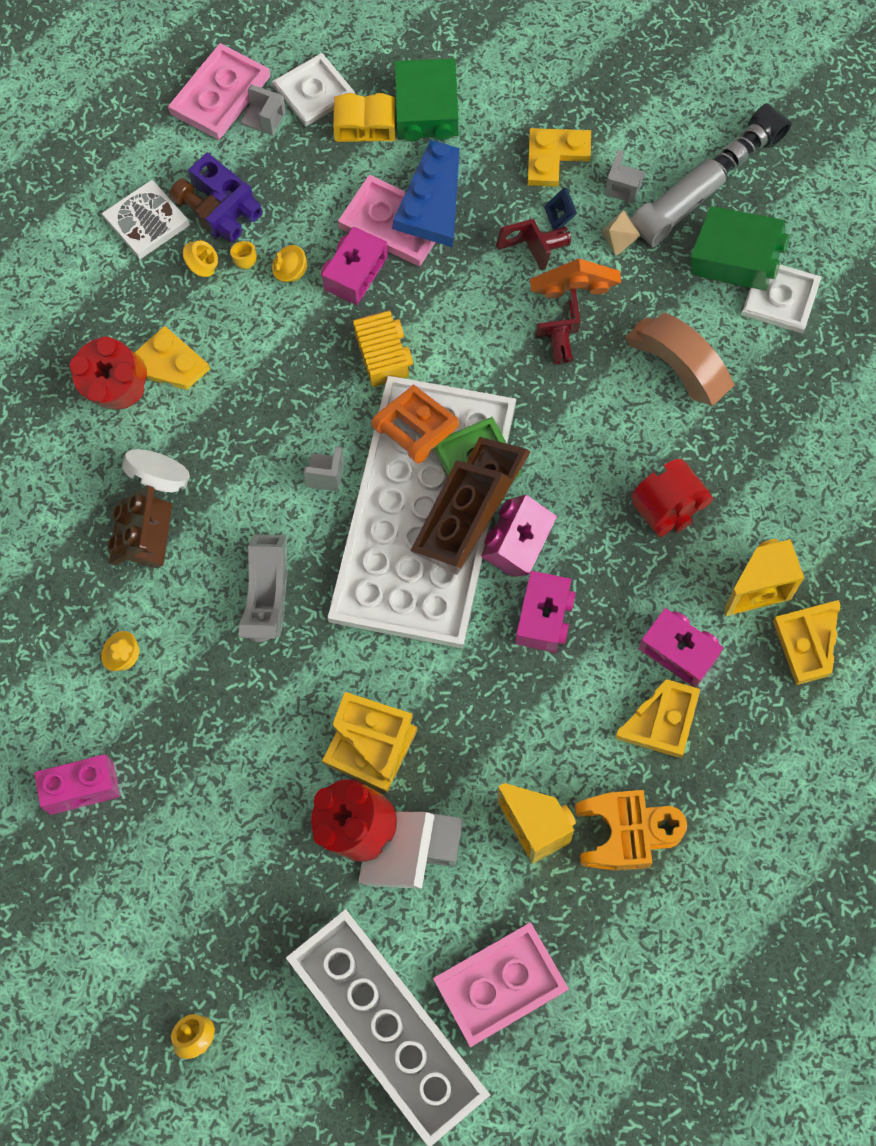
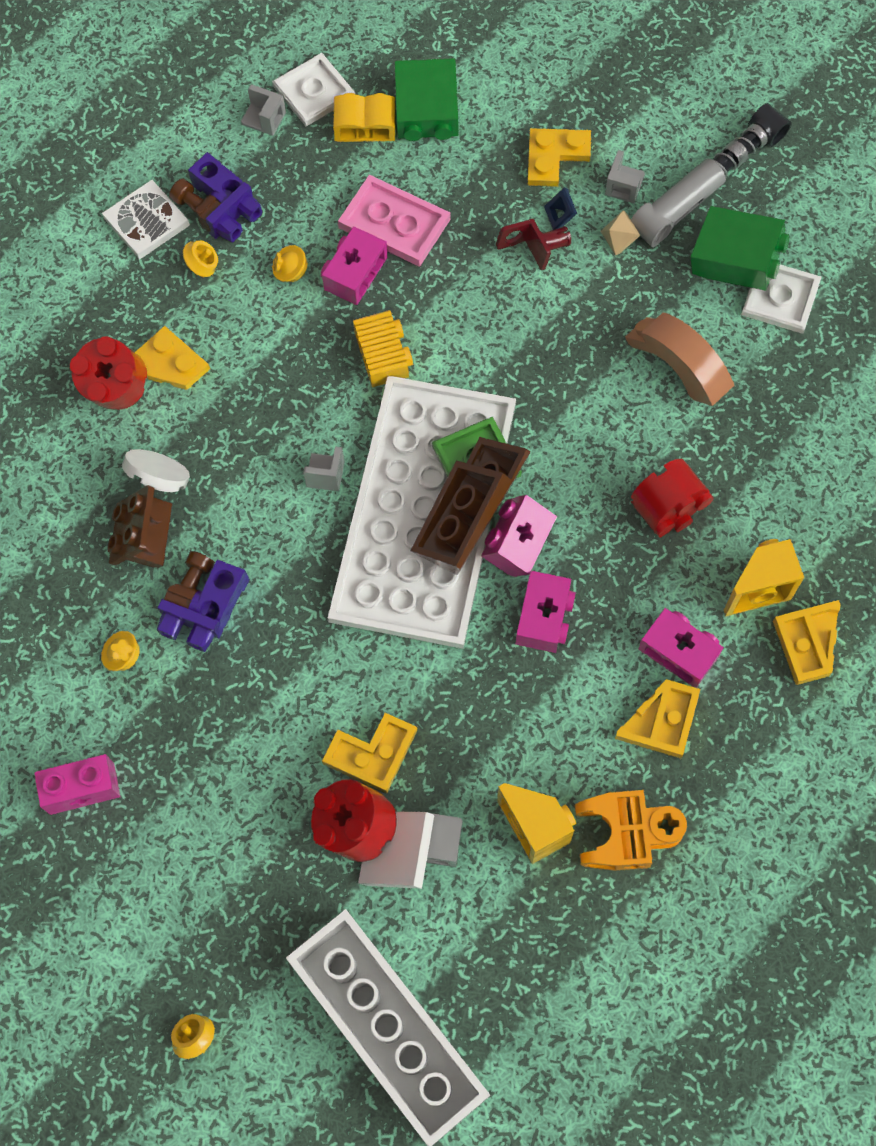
(202, 610): none -> dark purple hips
(218, 91): bright pink plate -> none
(243, 254): yellow hinge -> none
(266, 588): light grey arch -> none
(373, 731): yellow wing -> none
(422, 415): orange plate -> none
(431, 197): blue wing -> none
(500, 984): bright pink plate -> none
(559, 331): dark red bracket -> none
(575, 275): orange plate -> none

